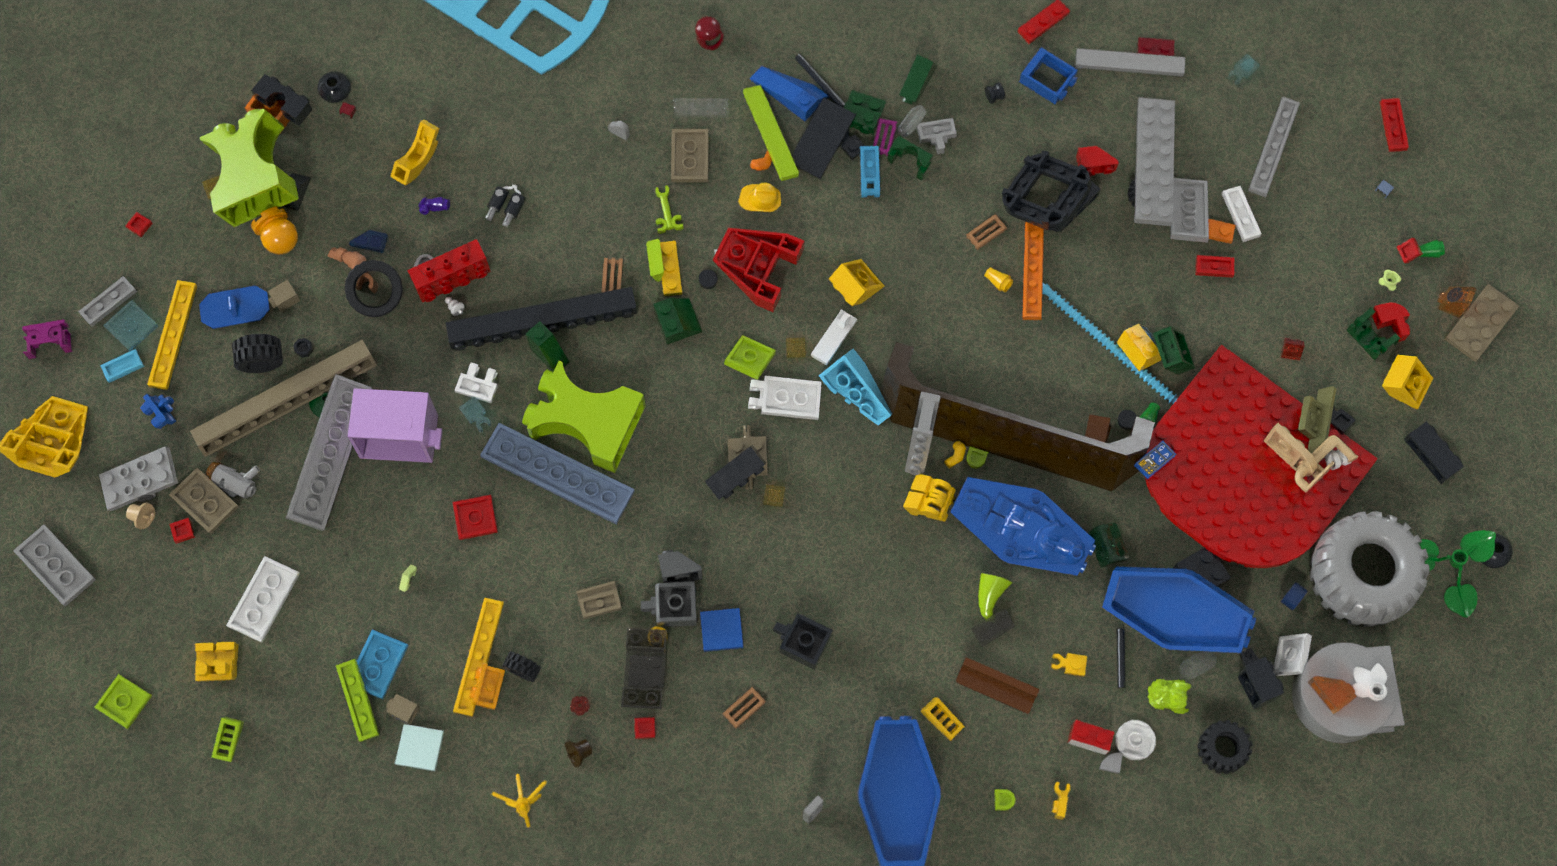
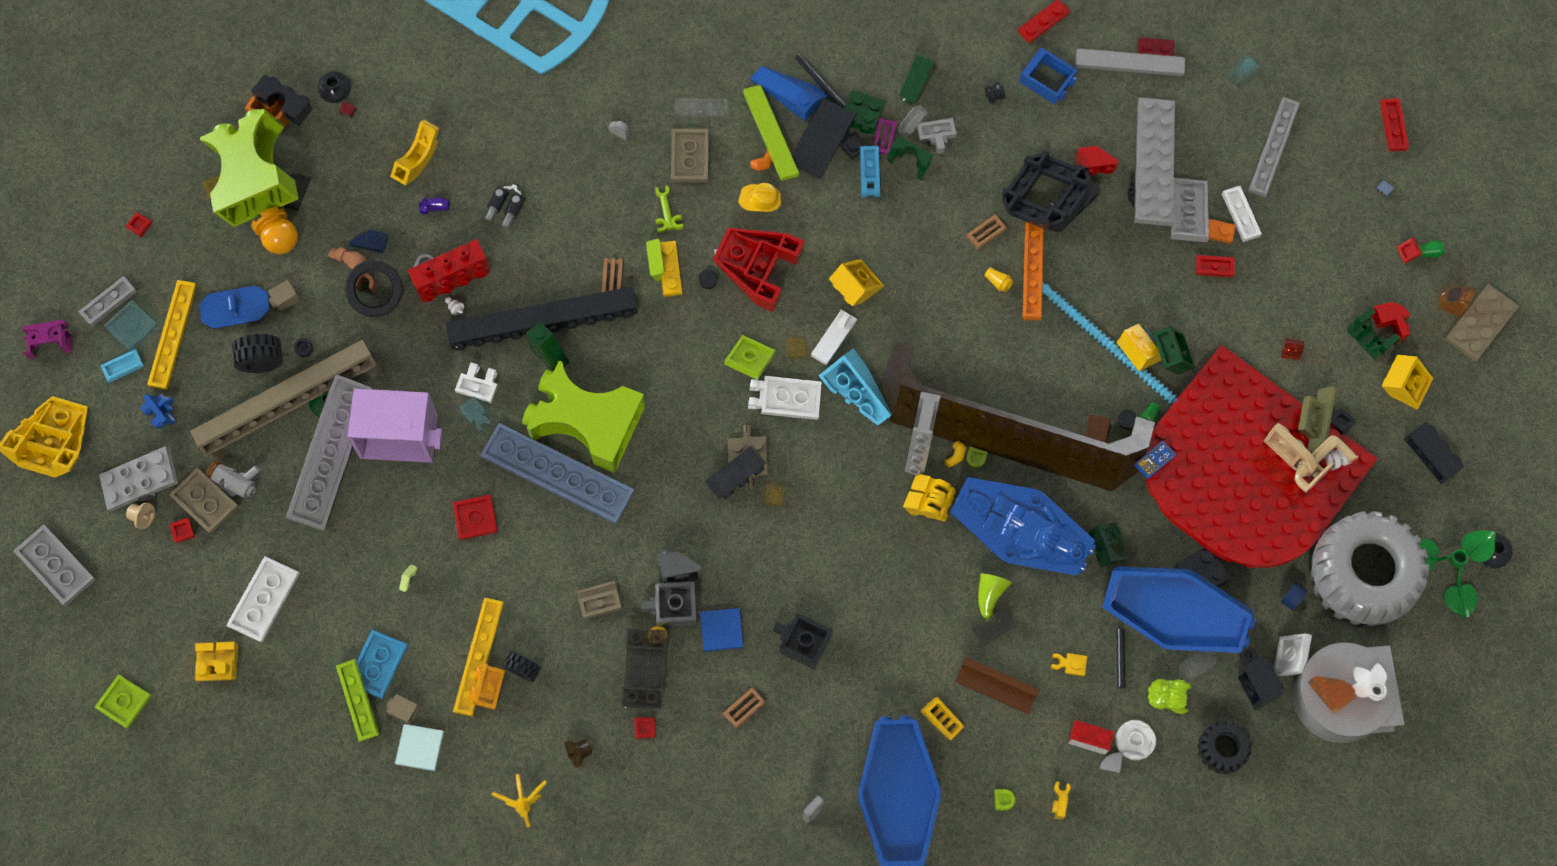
(220, 737): lime slope -> none
(579, 710): clear red plate -> none
(676, 319): dark green slope -> none
(706, 30): dark red helmet -> none
(1395, 278): yellowish green plate -> none

